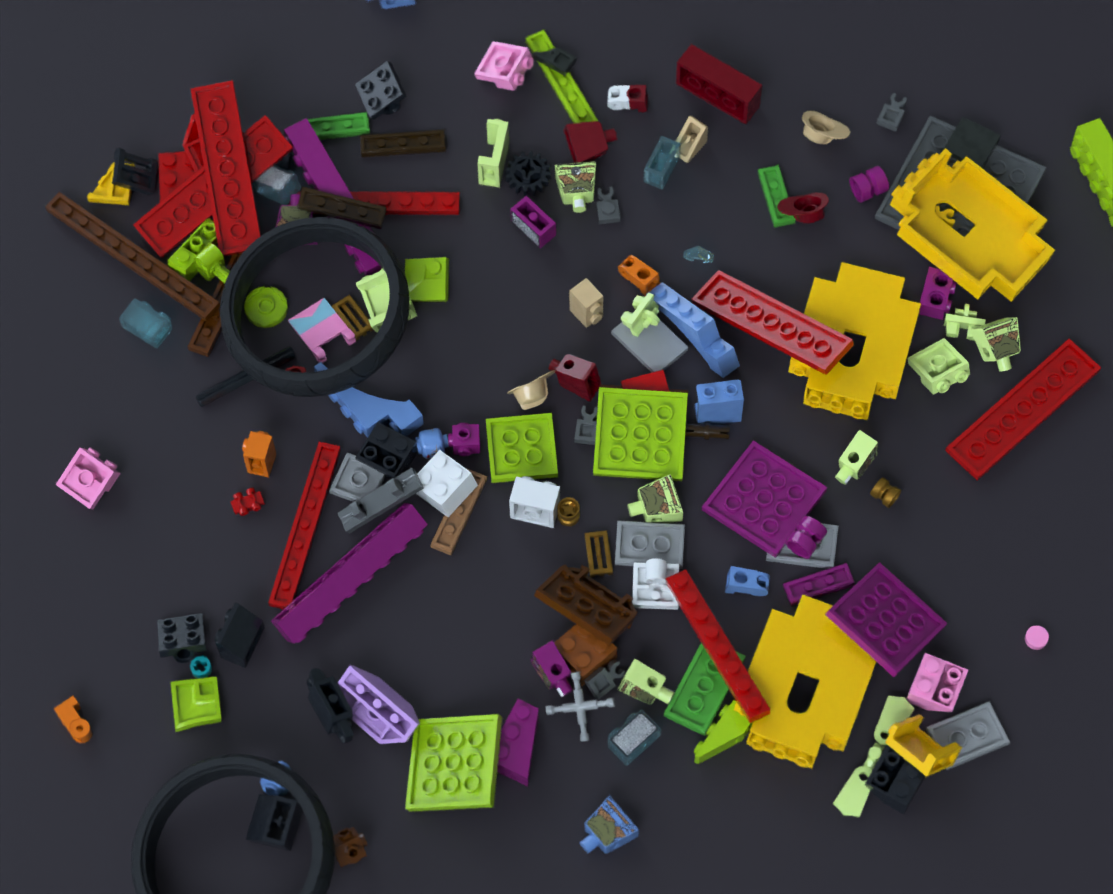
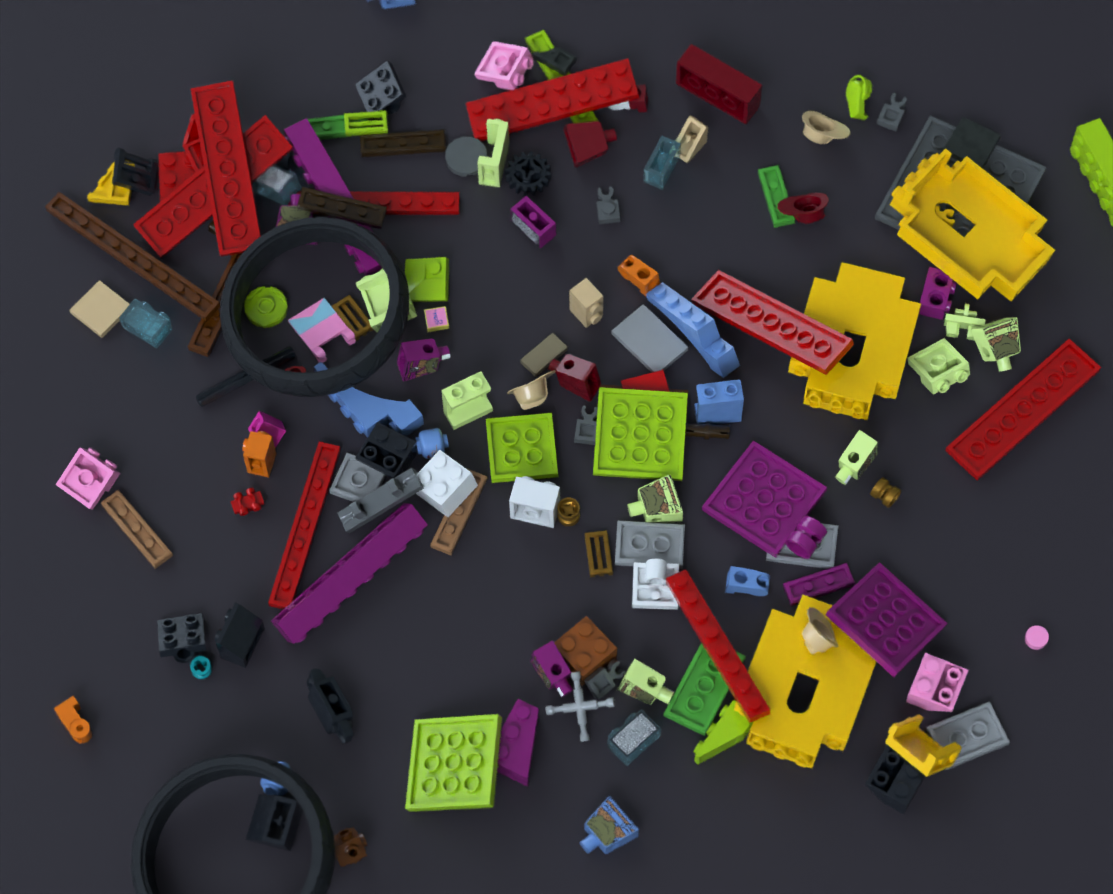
(99, 309): none -> tan tile
(136, 529): none -> medium nougat tile
(183, 259): lime slope -> none
(195, 702): lime plate -> none
(211, 263): lime beam -> none
(268, 424): none -> dark pink panel
(365, 131): none -> lime tile
(378, 707): lavender wedge -> none
(420, 358): none -> magenta torso
(436, 319): none -> bright pink tile
(463, 155): none -> dark grey tile
(465, 439): magenta brick -> none
(466, 400): none -> yellowish green panel
(541, 356): none -> dark tan tile
(555, 98): none -> red plate
(576, 184): torso -> none
(587, 603): reddish brown plate -> none
(643, 316): yellowish green hips -> none
(698, 253): clear light blue tile -> none
(818, 632): none -> tan piece
(855, 792): yellowish green piece -> none
(856, 94): none -> lime piece
(870, 183): magenta wheel -> none

